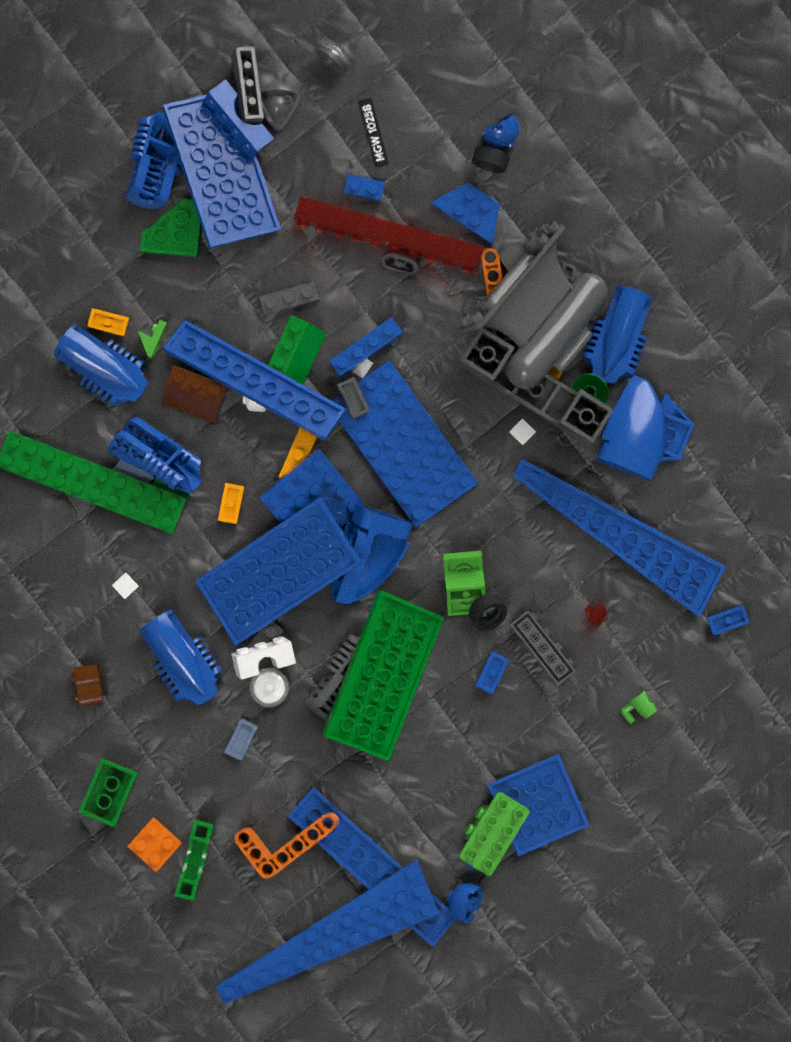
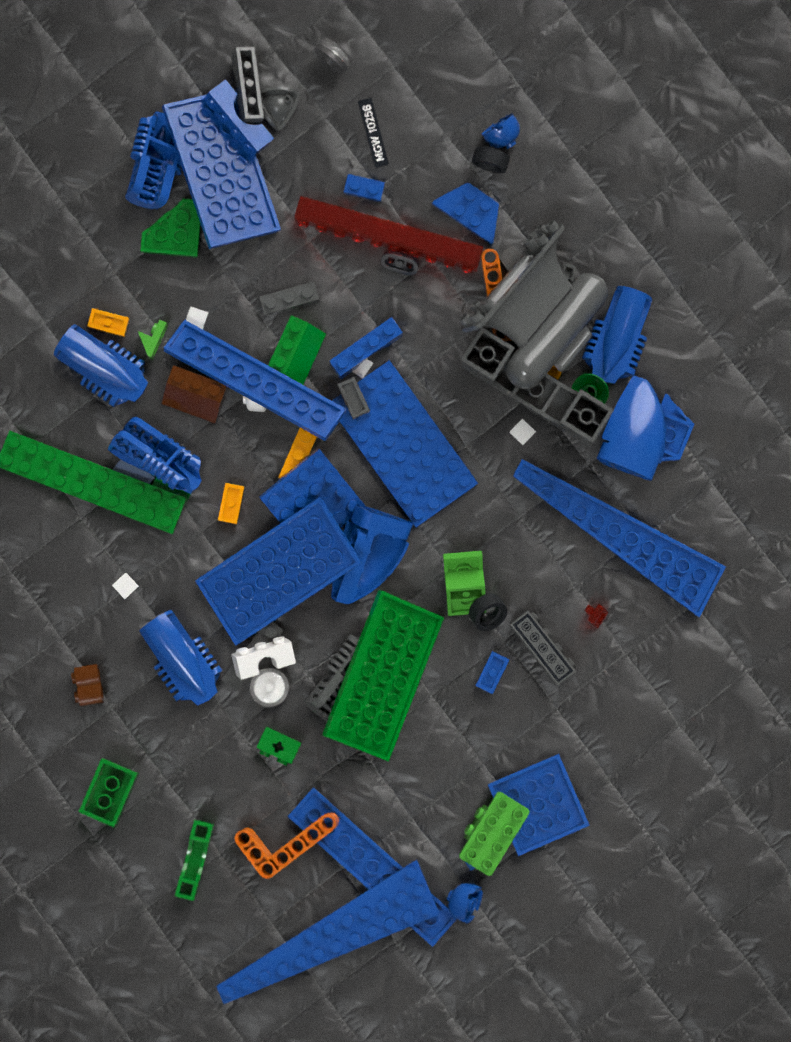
(154, 844): orange plate -> none
(197, 317): none -> white sticker
(241, 739): sand blue tile -> none
(290, 746): none -> green brick
(642, 704): bright green piece -> none
(728, 620): blue plate -> none

